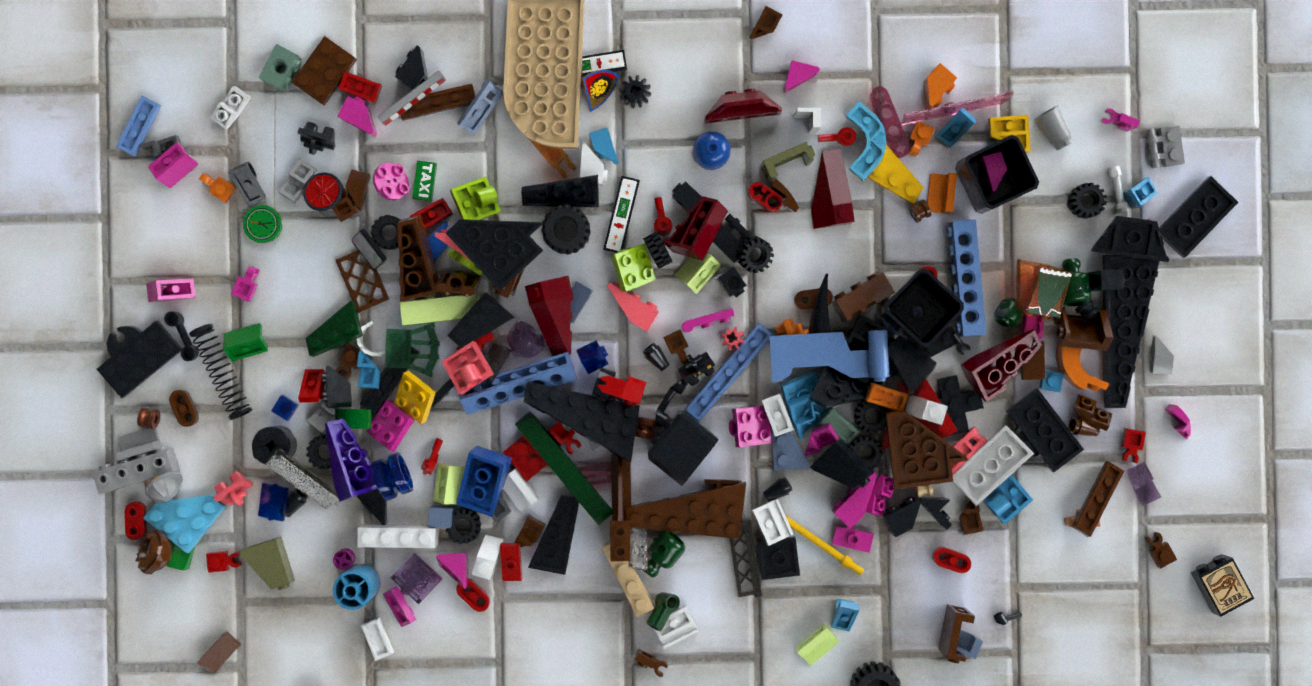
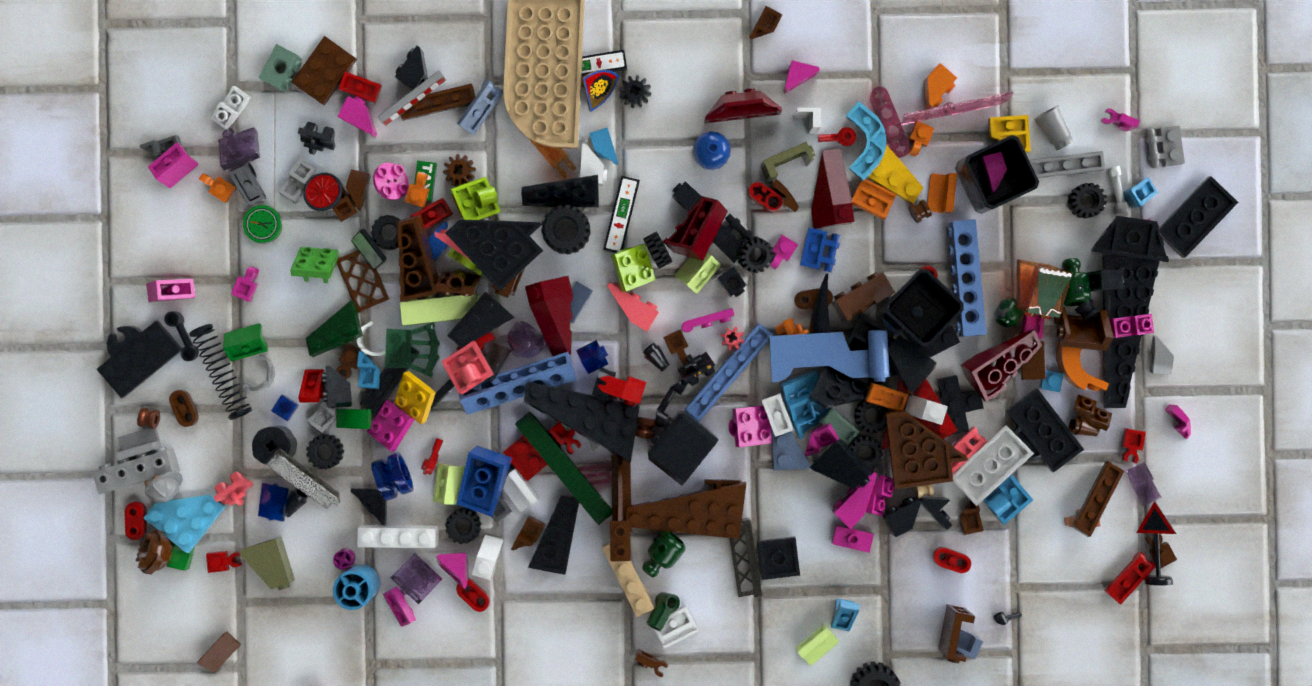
(138, 126): medium blue plate -> none
(238, 148): none -> clear purple plate
(269, 377): none -> light grey helmet
(314, 263): none -> bright green plate
(349, 462): dark purple wedge -> none
(377, 638): white plate -> none
(417, 193): none -> orange plate
(440, 516): sand blue panel -> none
(452, 170): none -> reddish brown gear
(511, 562): red plate -> none
(638, 550): clear plate -> none
(662, 224): red plate -> none
(772, 522): white plate -> none
(778, 489): black cone -> none
(783, 249): none -> dark pink plate
(814, 248): none -> blue plate
(845, 561): yellow bar -> none
(873, 199): none -> orange plate
(956, 127): dark azure slope -> none
(960, 343): black hand -> none
(1068, 164): none -> light grey tile
(1129, 578): none -> red plate
(1132, 325): none -> dark pink slope
(1156, 524): none -> black piece
(1222, 585): brick -> none

